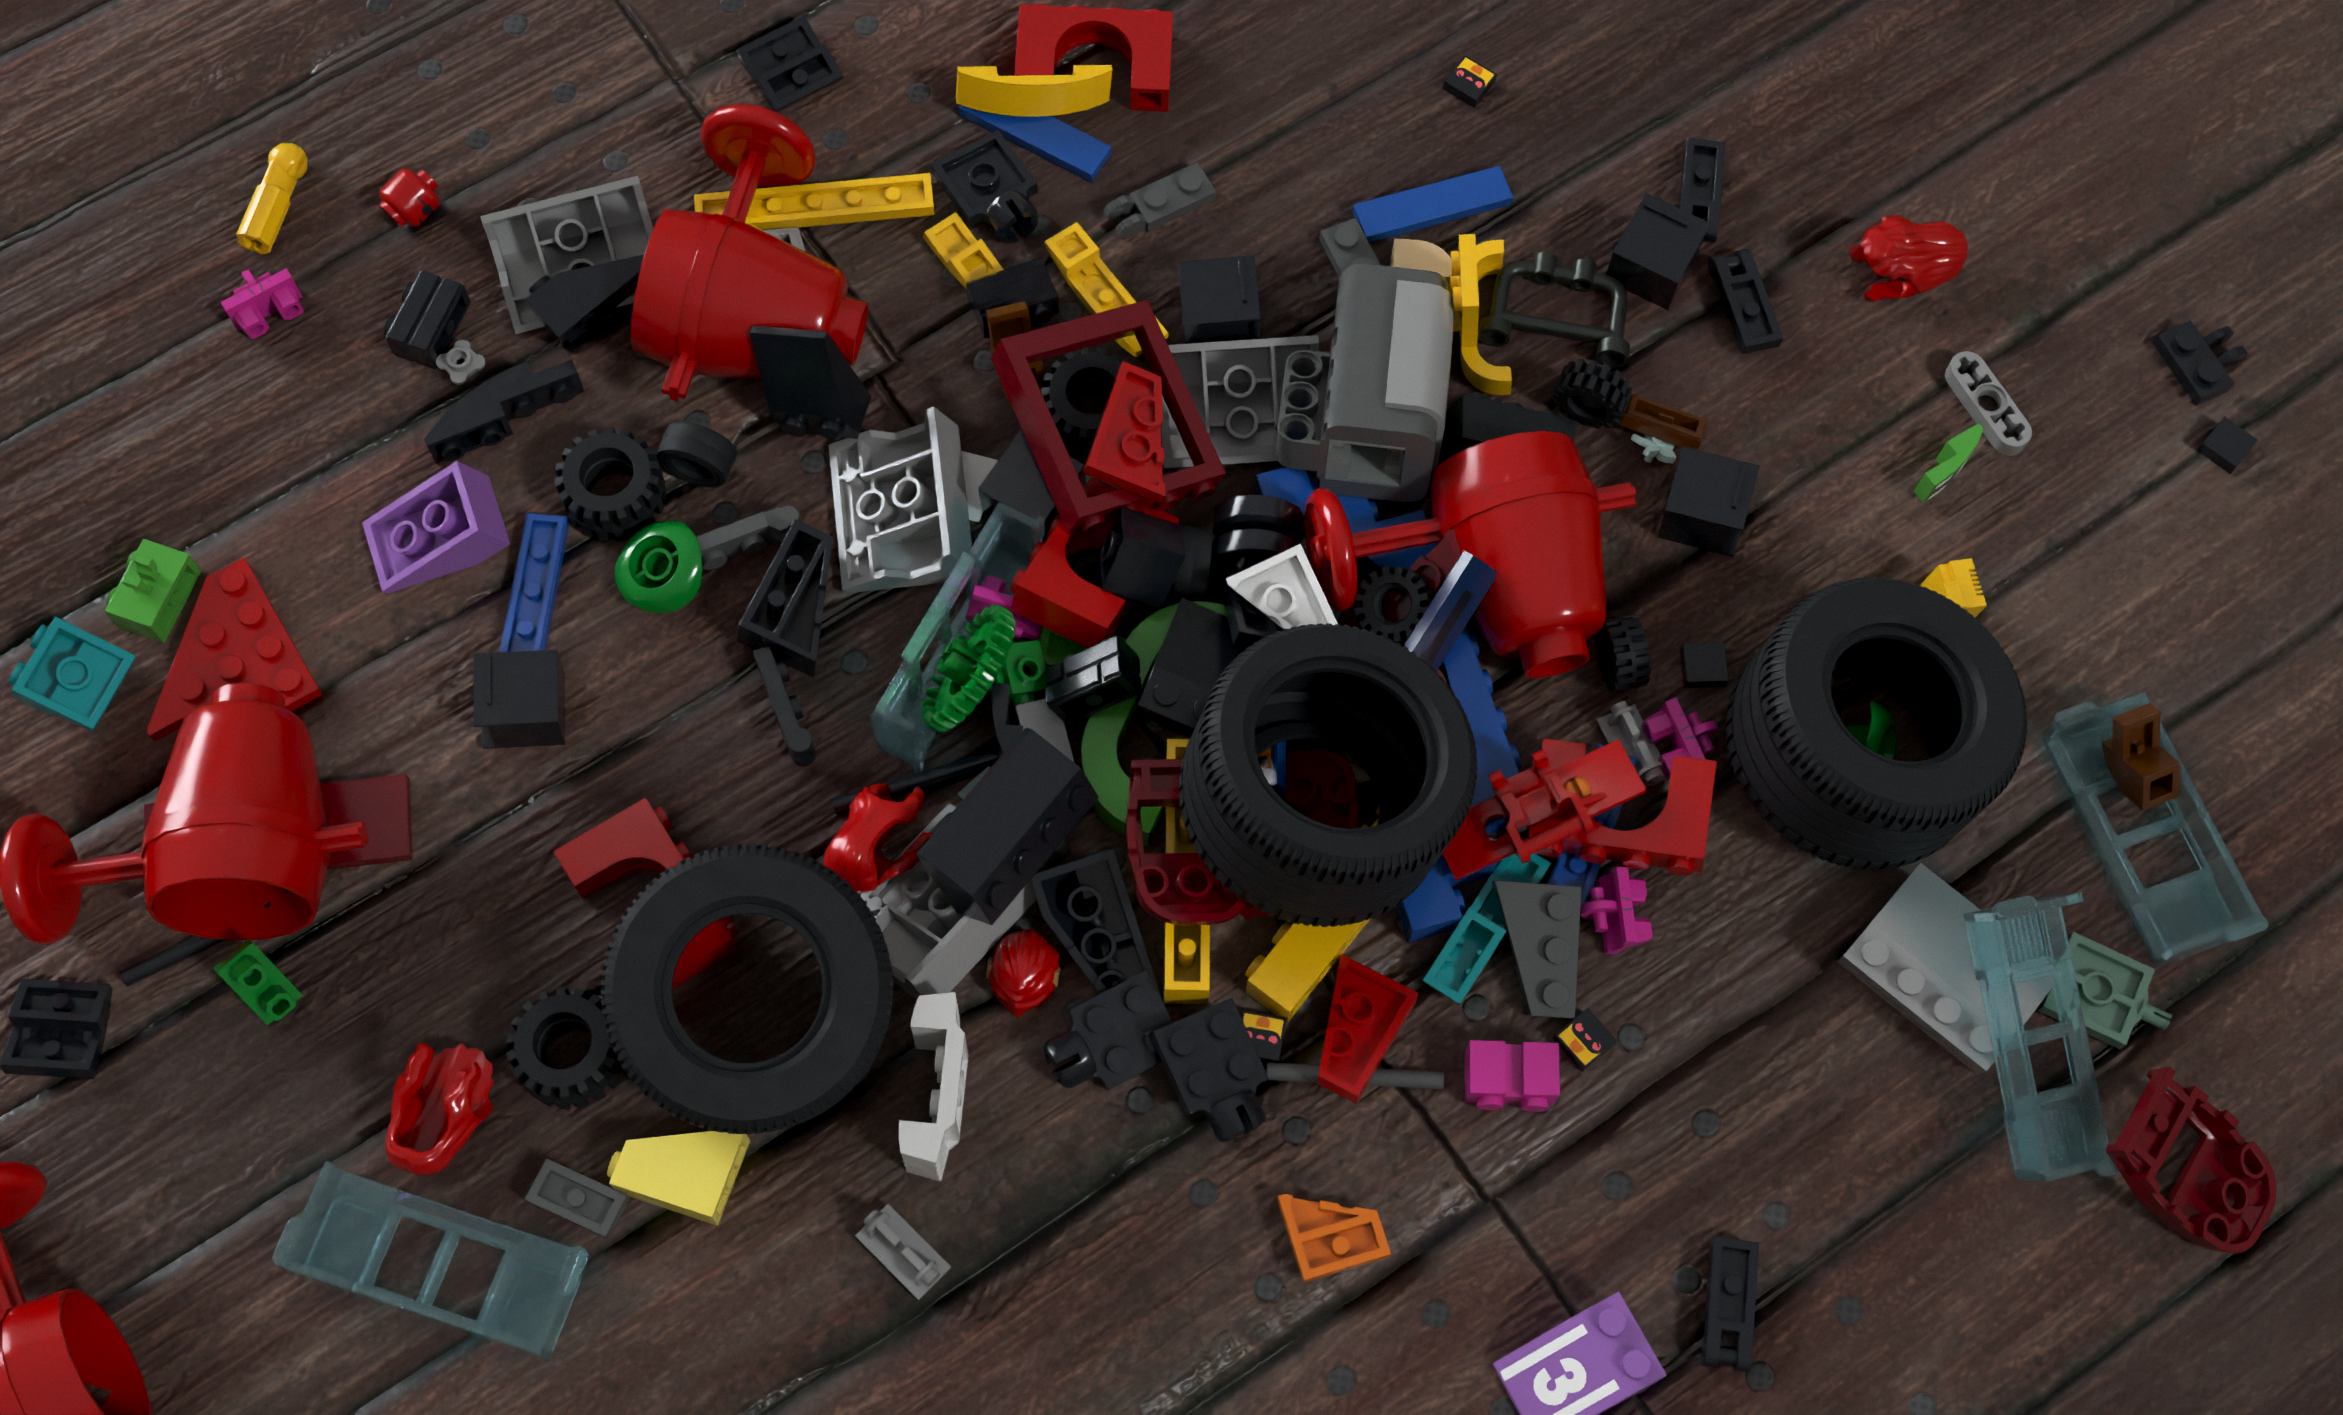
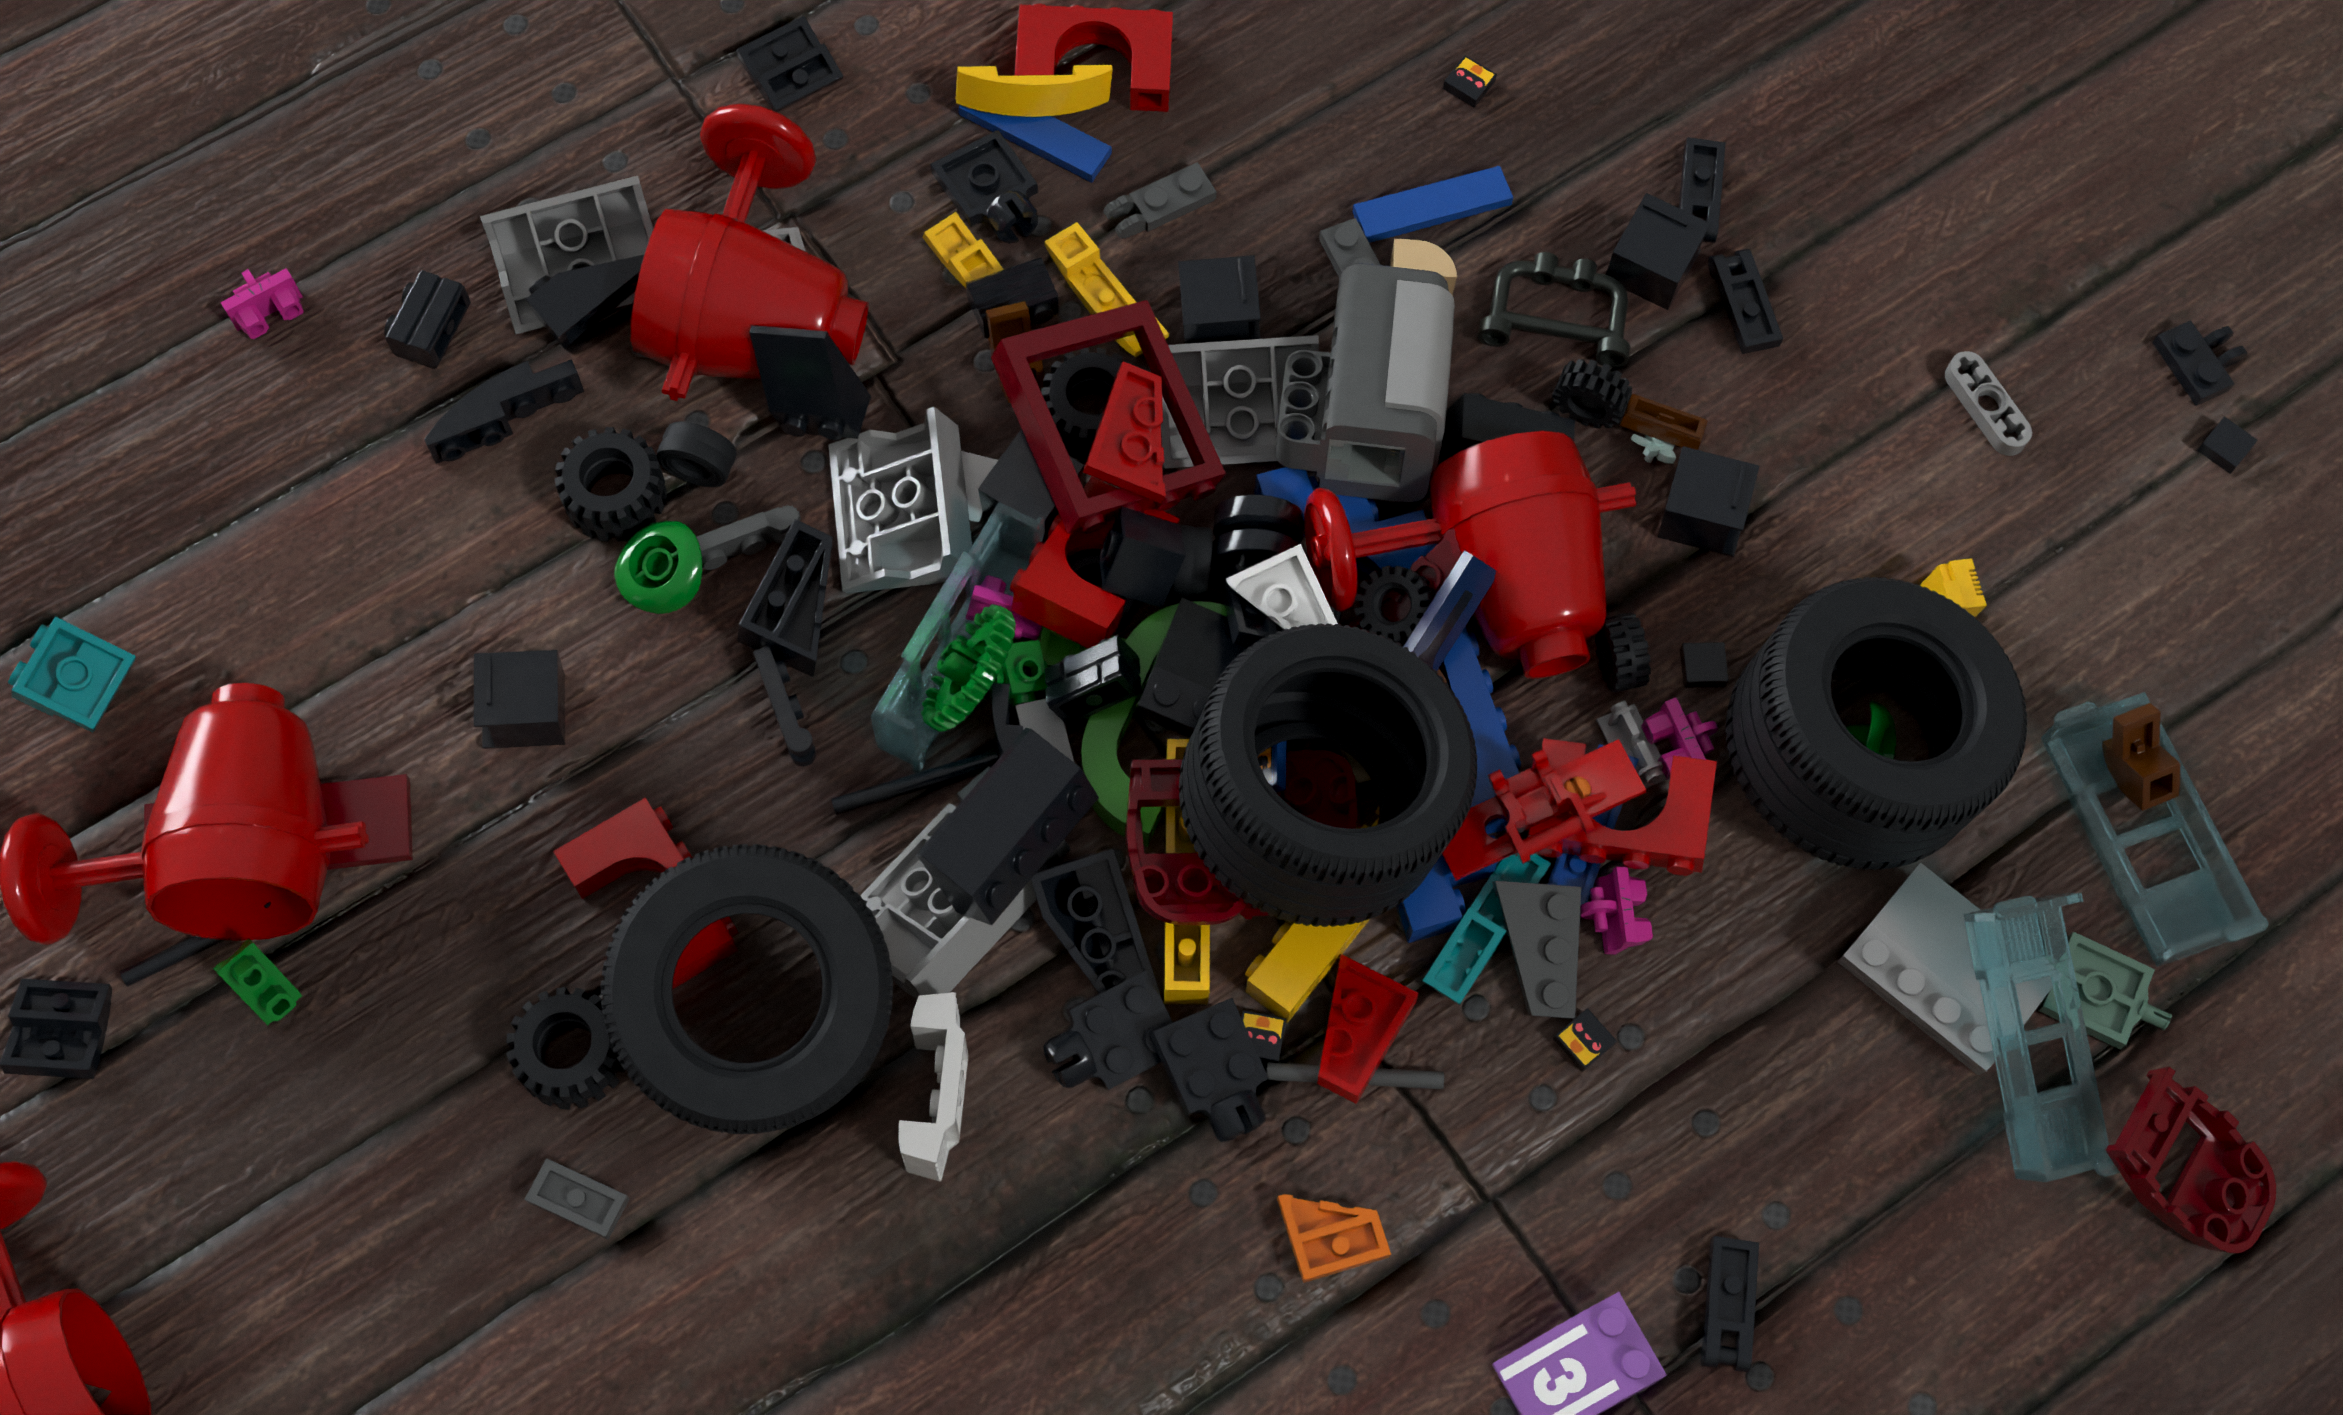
(152, 590): bright green brick -> none
(230, 641): red wing -> none
(272, 198): yellow piece -> none
(352, 1225): clear light blue piece -> none
(409, 197): red head -> none
(436, 529): medium lavender slope -> none
(437, 1107): red hair -> none
(462, 372): light grey plate -> none
(535, 583): blue tile -> none
(681, 1171): light yellow slope -> none
(831, 202): yellow plate -> none
(858, 844): red hair -> none
(902, 1251): light grey hinge -> none
(1023, 971): red hair -> none
(1467, 268): yellow piece -> none
(1511, 1075): dark pink brick -> none
(1918, 252): red hair -> none
(1950, 461): bright green slope -> none

